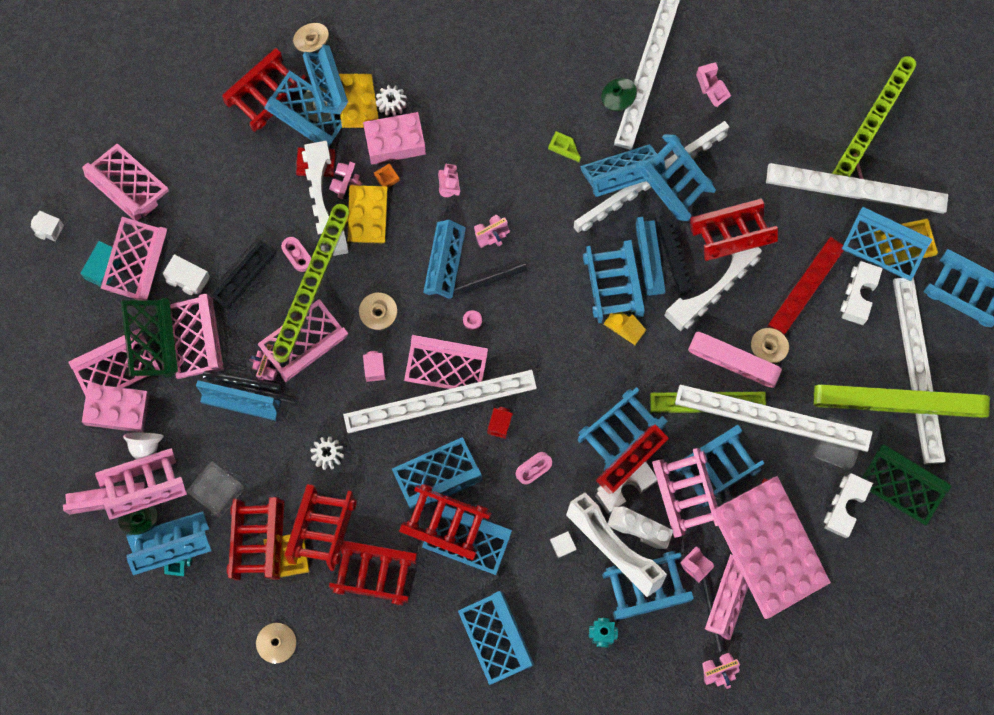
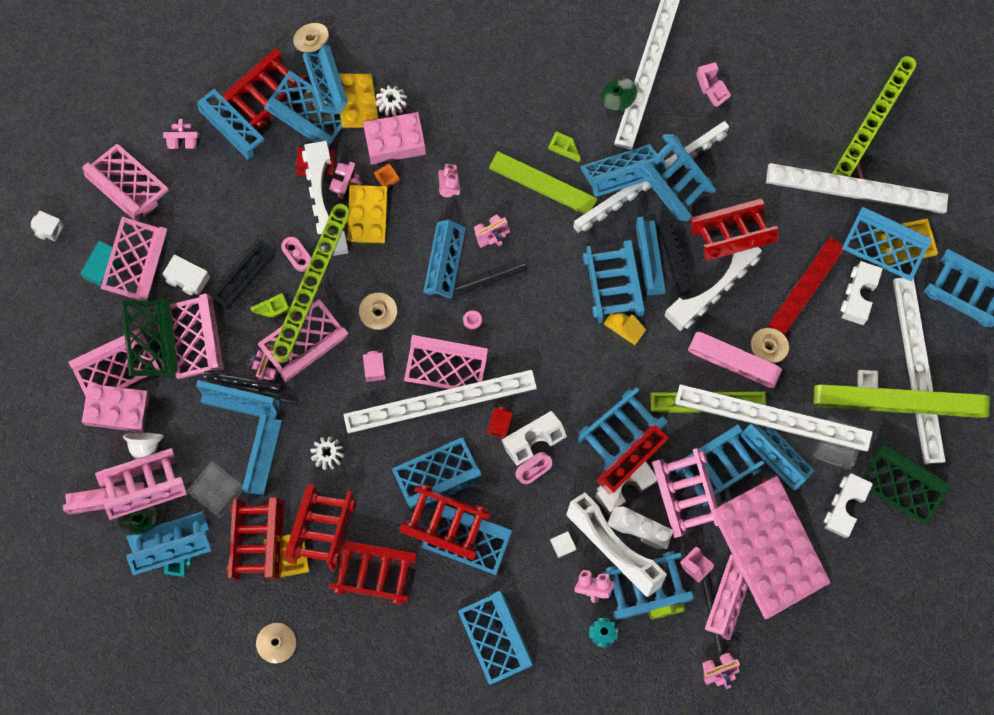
(172, 138): none -> bright pink hips
(233, 136): none -> dark azure fence
(262, 455): none -> dark azure fence
(272, 307): none -> lime tile
(542, 183): none -> lime tile
(545, 429): none -> white arch
(594, 587): none -> bright pink hips
(666, 611): none -> lime tile
(775, 454): none -> dark azure fence
(868, 379): none -> white tile

